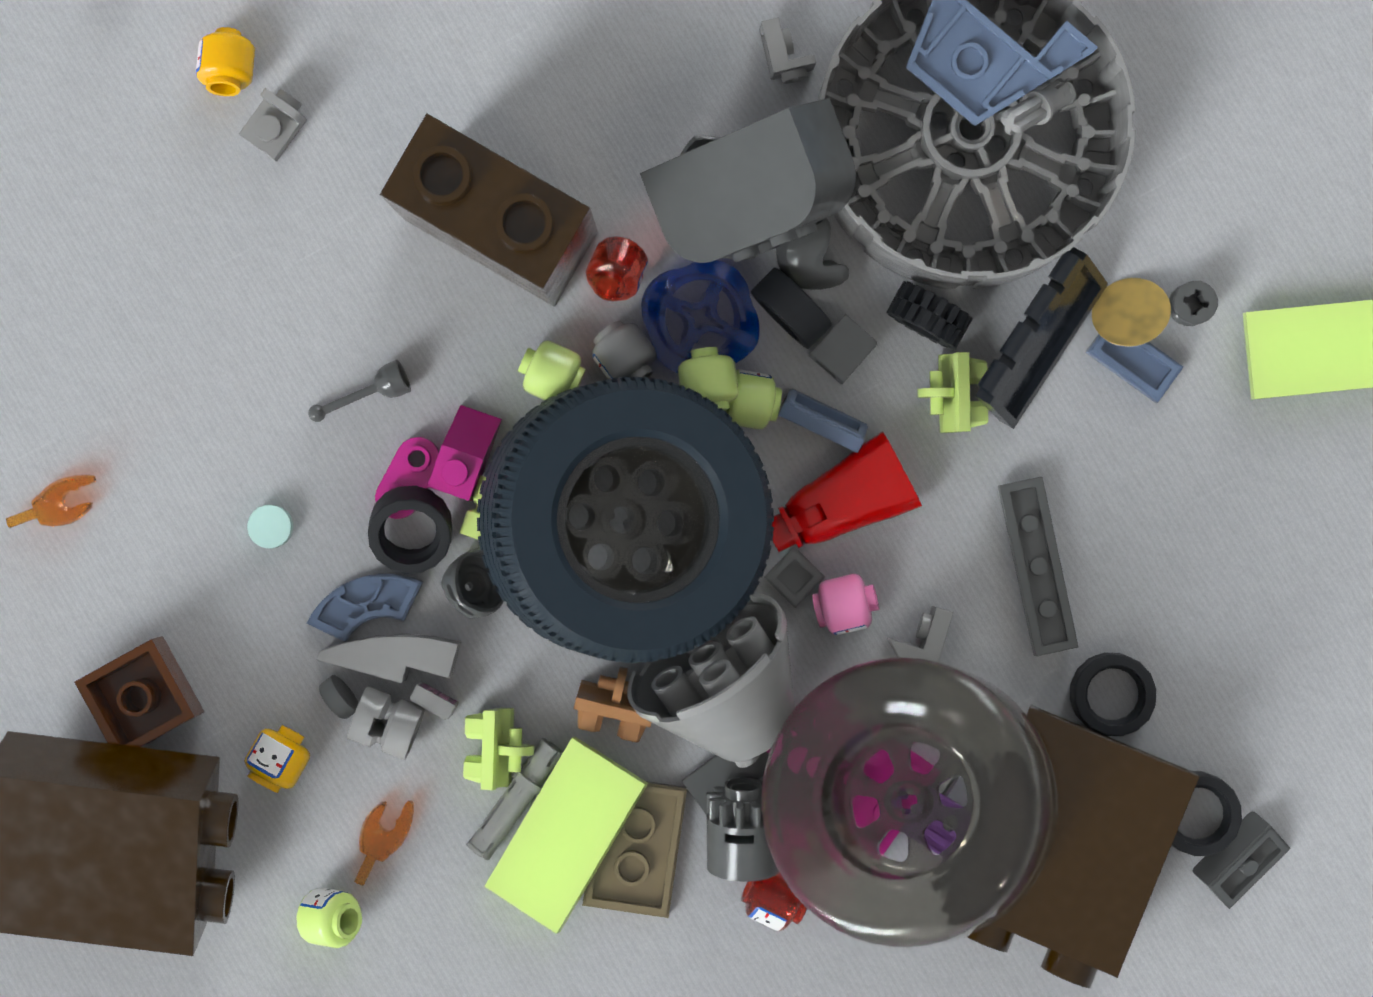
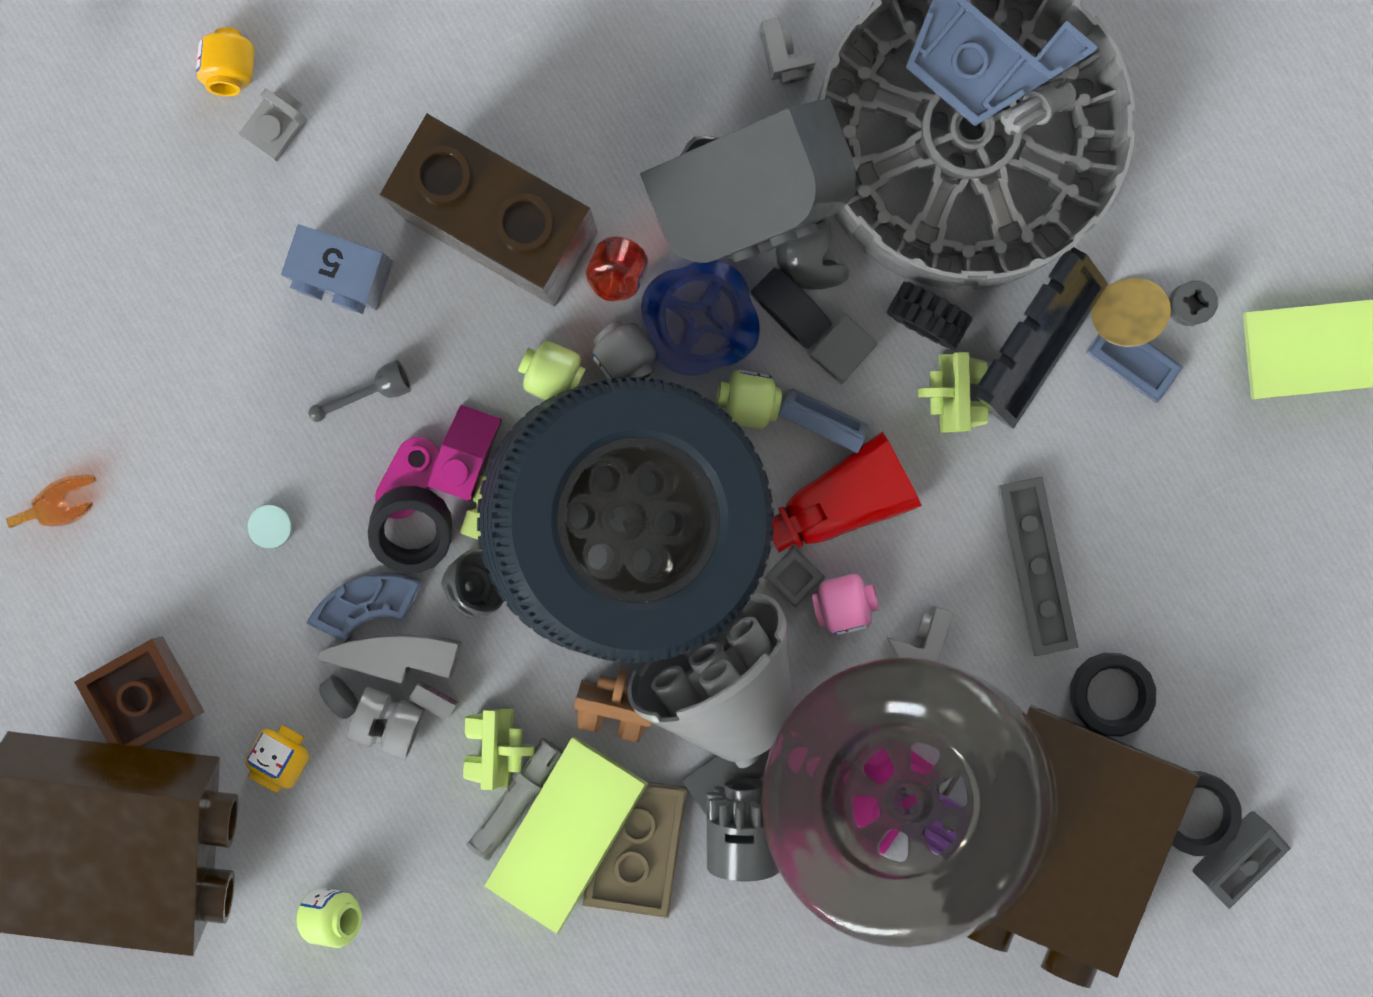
(338, 267): none -> sand blue brick
(380, 842): clear orange hand -> none
(710, 376): yellowish green head -> none
(772, 903): clear red head -> none

